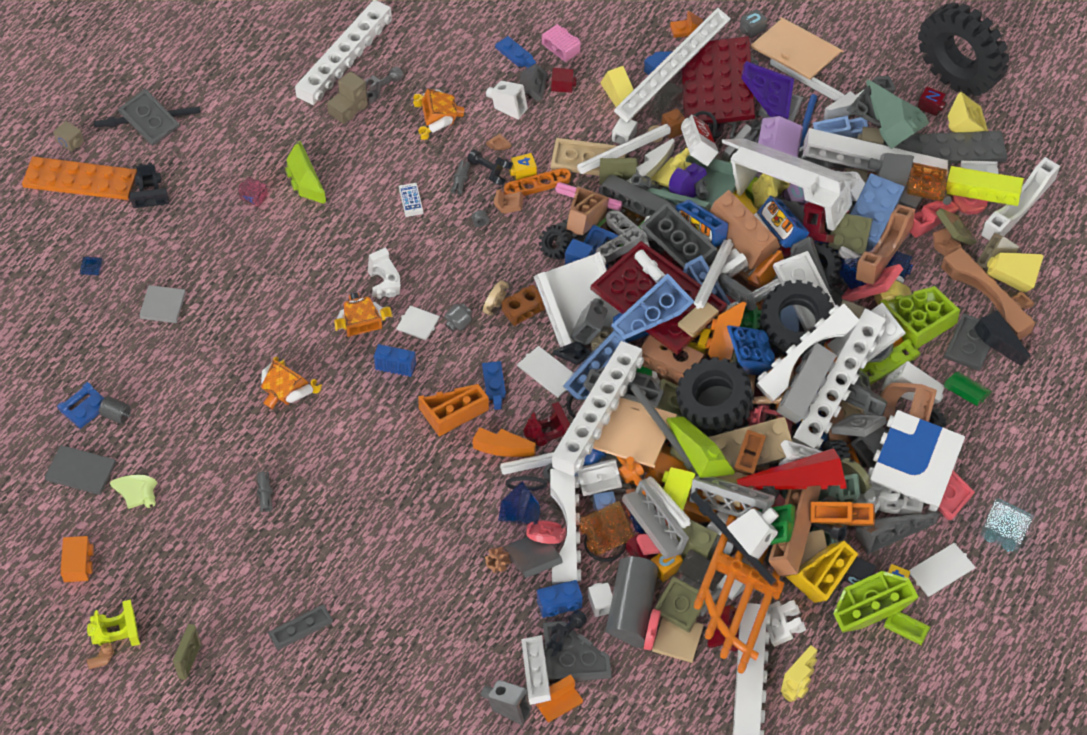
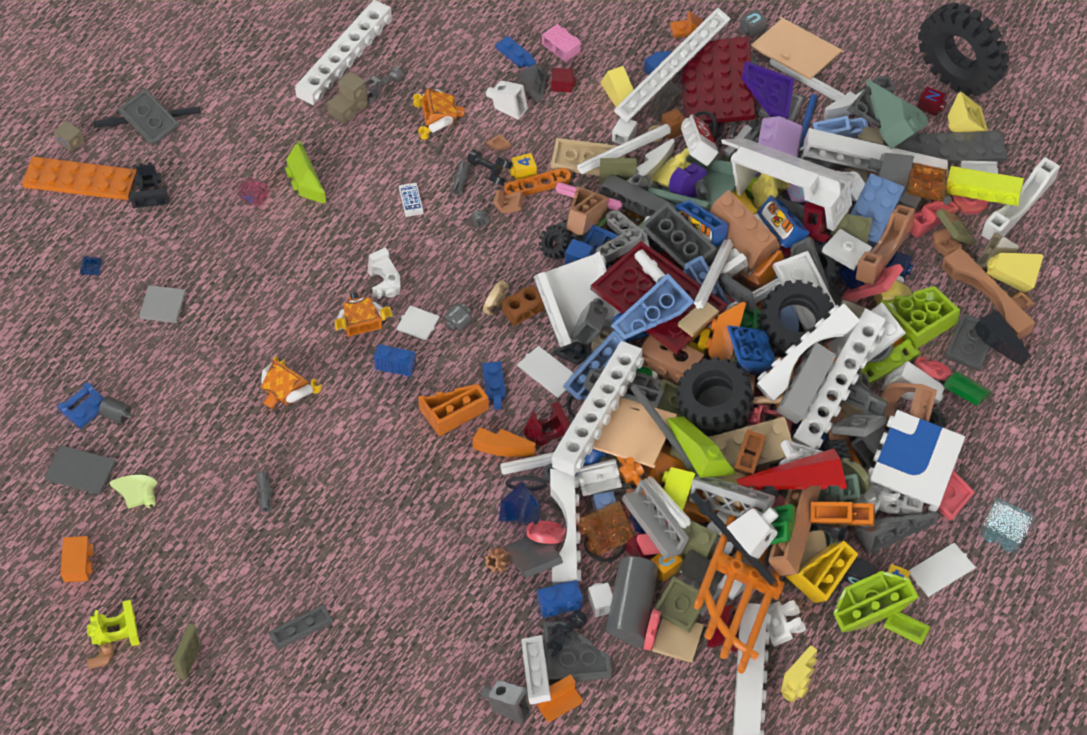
(846, 249): none -> white plate
(933, 368): none -> coral tile

